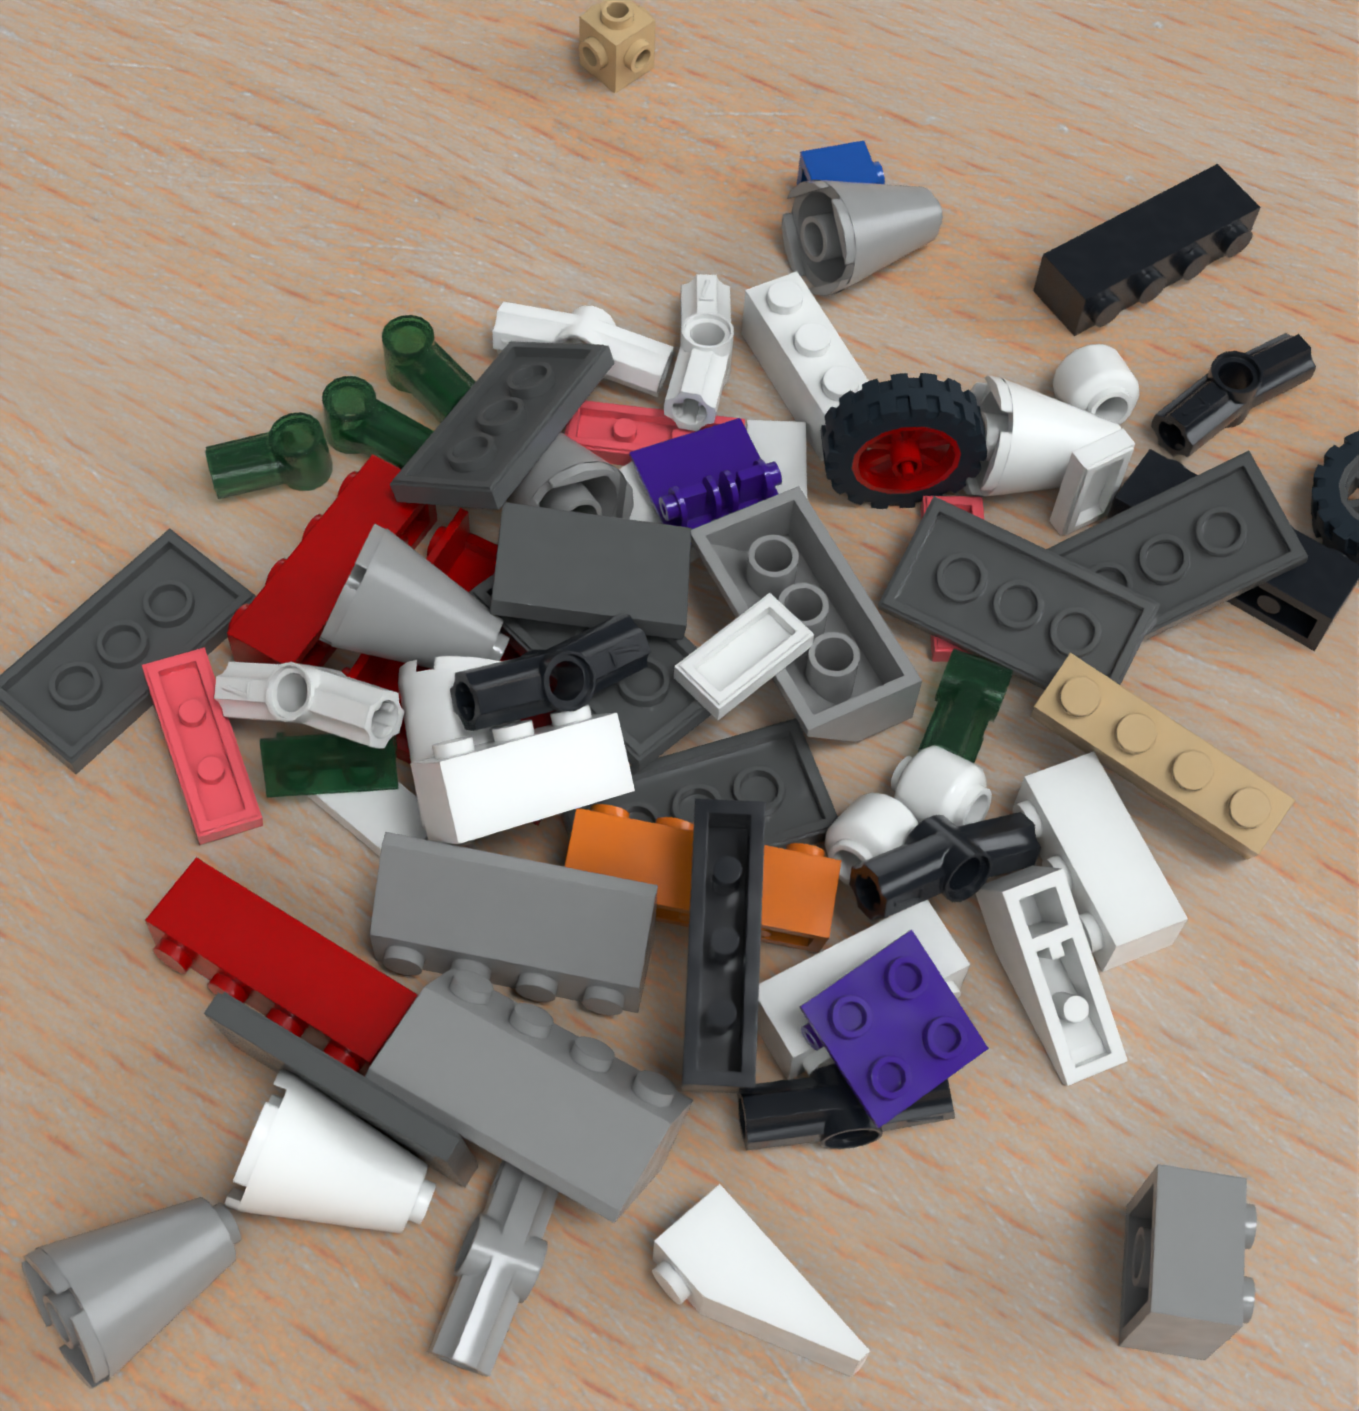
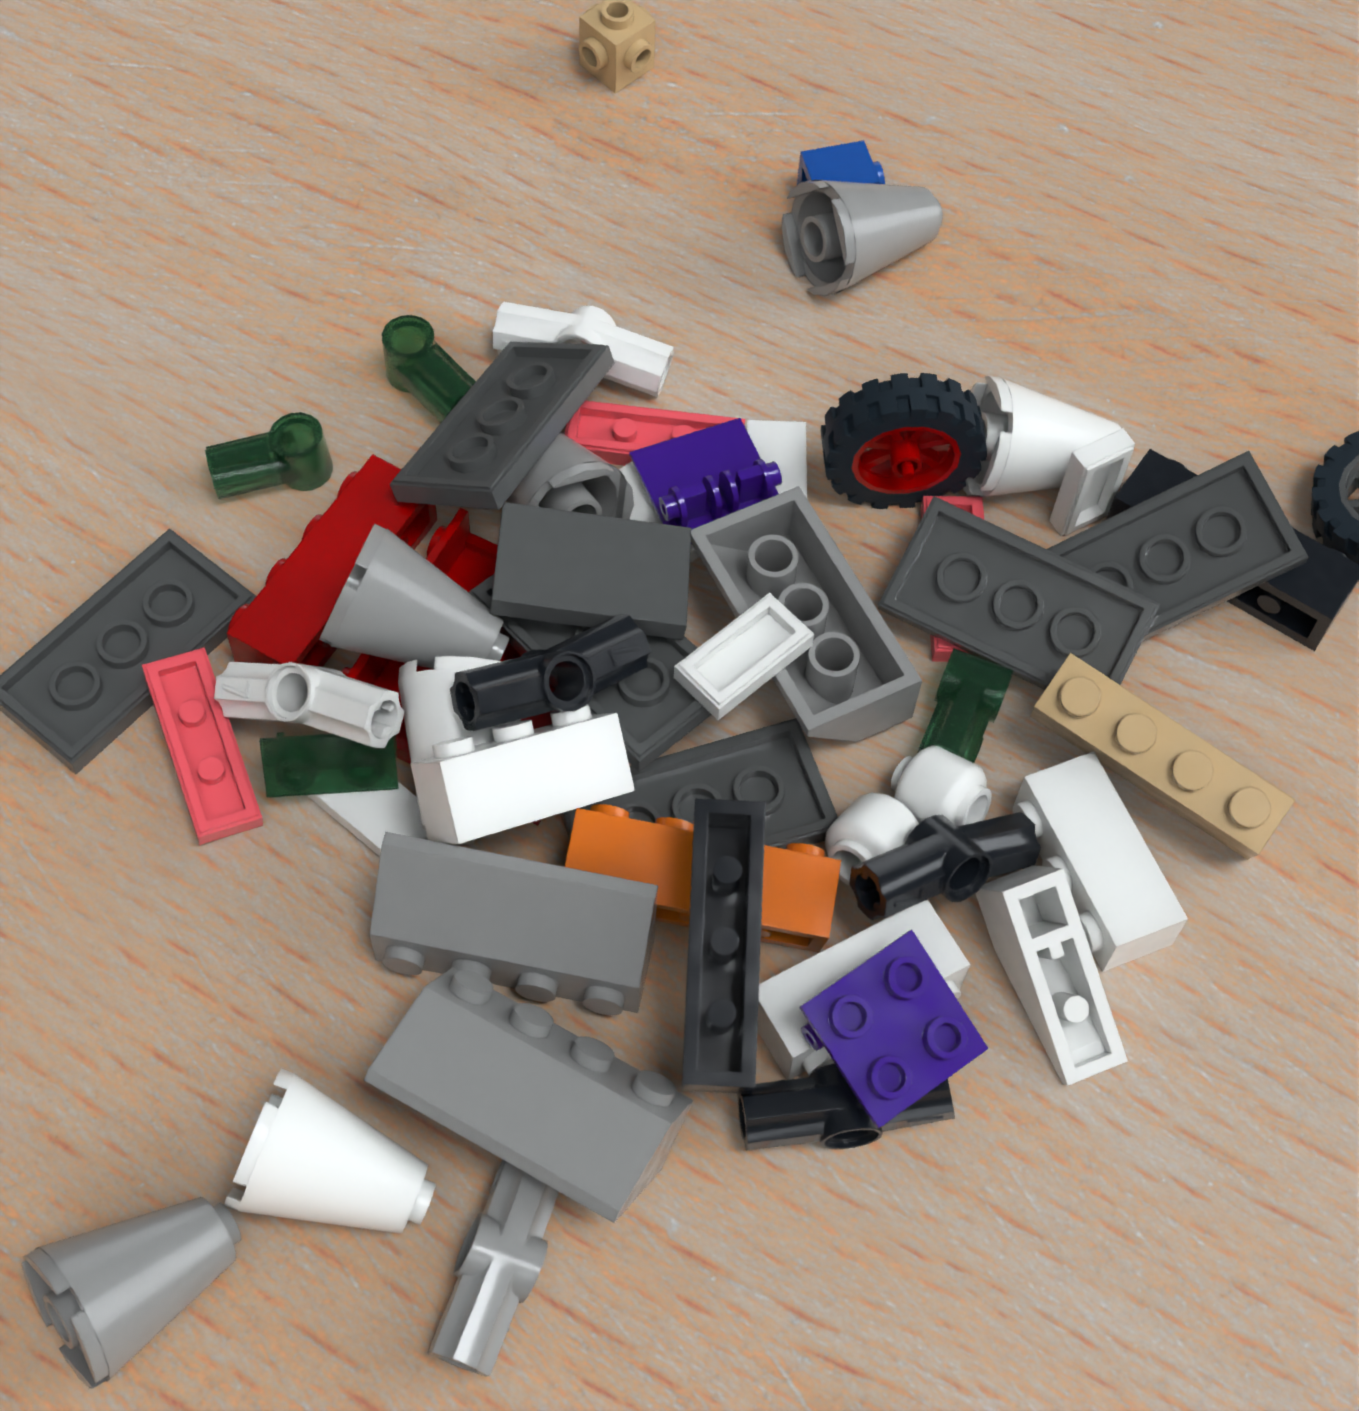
(277, 966): red brick -> none
(373, 428): clear green piece -> none
(387, 1113): dark grey tile -> none
(703, 355): white piece -> none
(744, 1281): white slope -> none
(799, 351): white brick -> none
(1097, 382): white head -> none
(1146, 250): black brick -> none
(1186, 1262): light grey brick -> none
(1230, 390): black piece -> none

